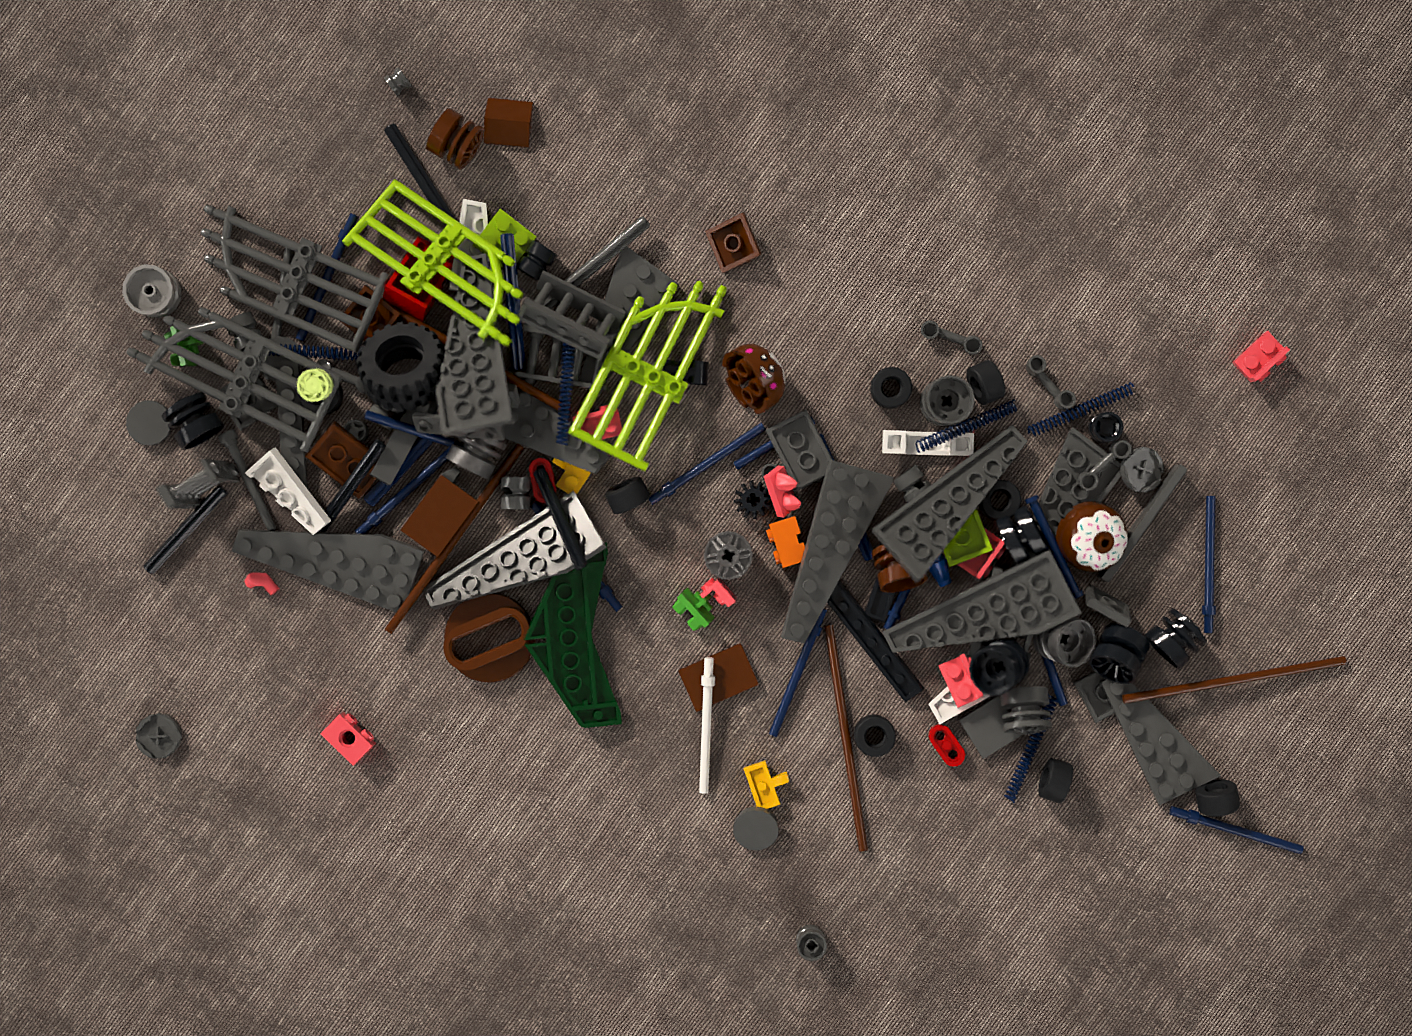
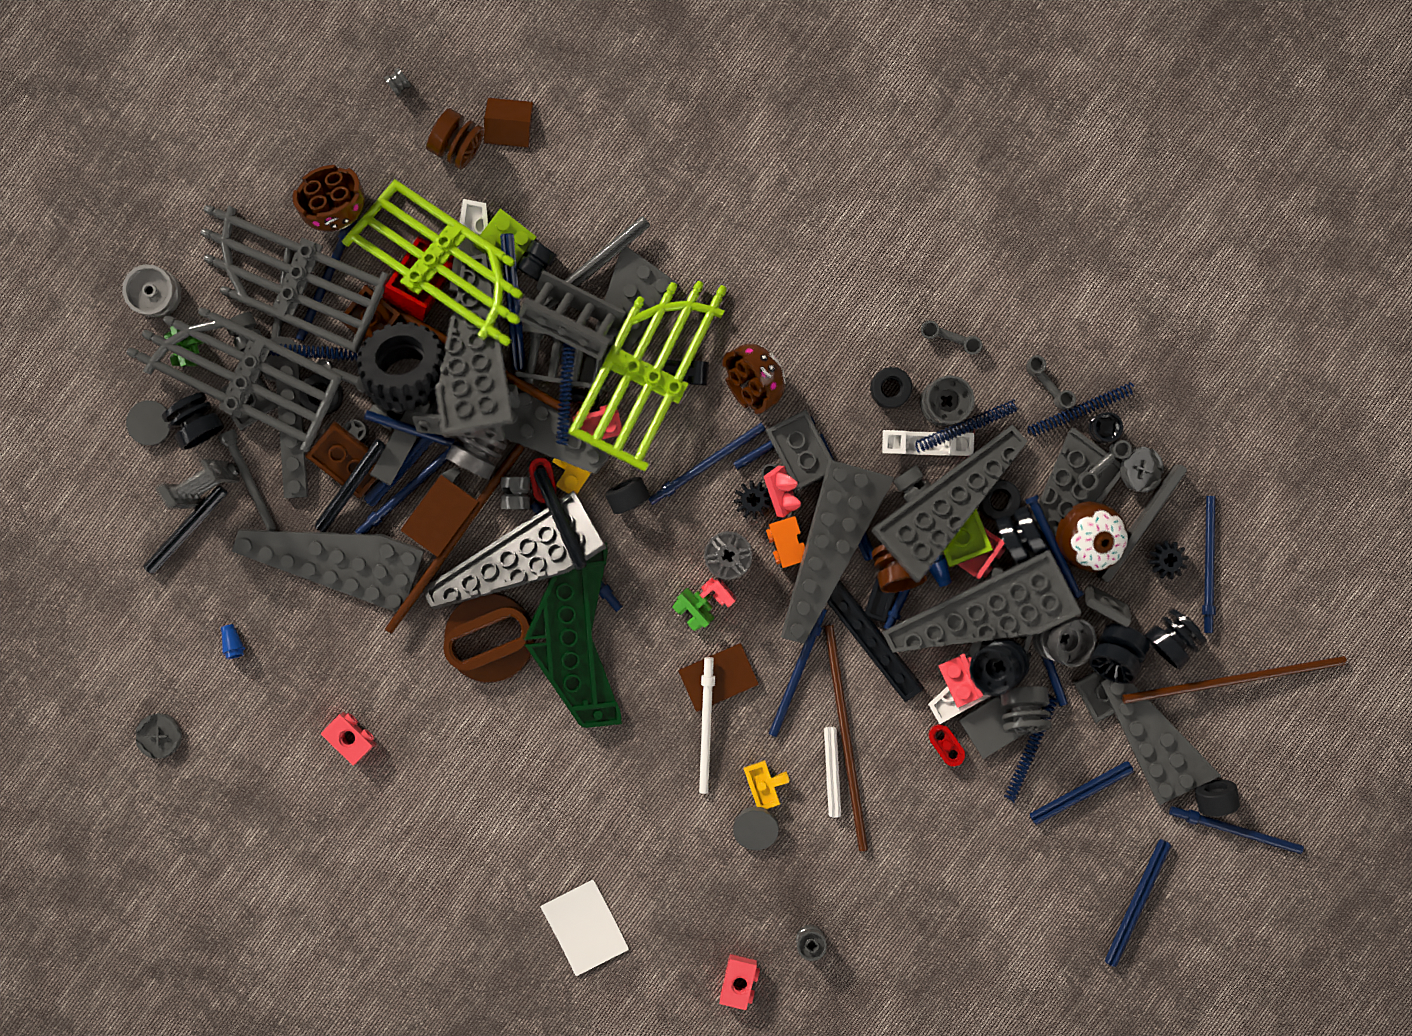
(231, 643): none -> blue cone
(261, 579): coral arm -> none
(280, 479): white wing -> none
(315, 385): yellowish green wheel -> none
(329, 198): none -> reddish brown cylinder
(416, 168): black axle -> none
(579, 397): none -> black pin
(584, 927): none -> white sticker
(733, 243): reddish brown slope -> none
(739, 968): none -> coral brick
(832, 772): none -> white axle
(881, 748): black tyre -> none
(986, 382): black tyre -> none
(1055, 780): black tyre -> none
(1081, 793): none -> dark blue axle
(1137, 903): none -> dark blue axle
(1174, 565): none -> black gear
(1260, 357): coral bracket -> none

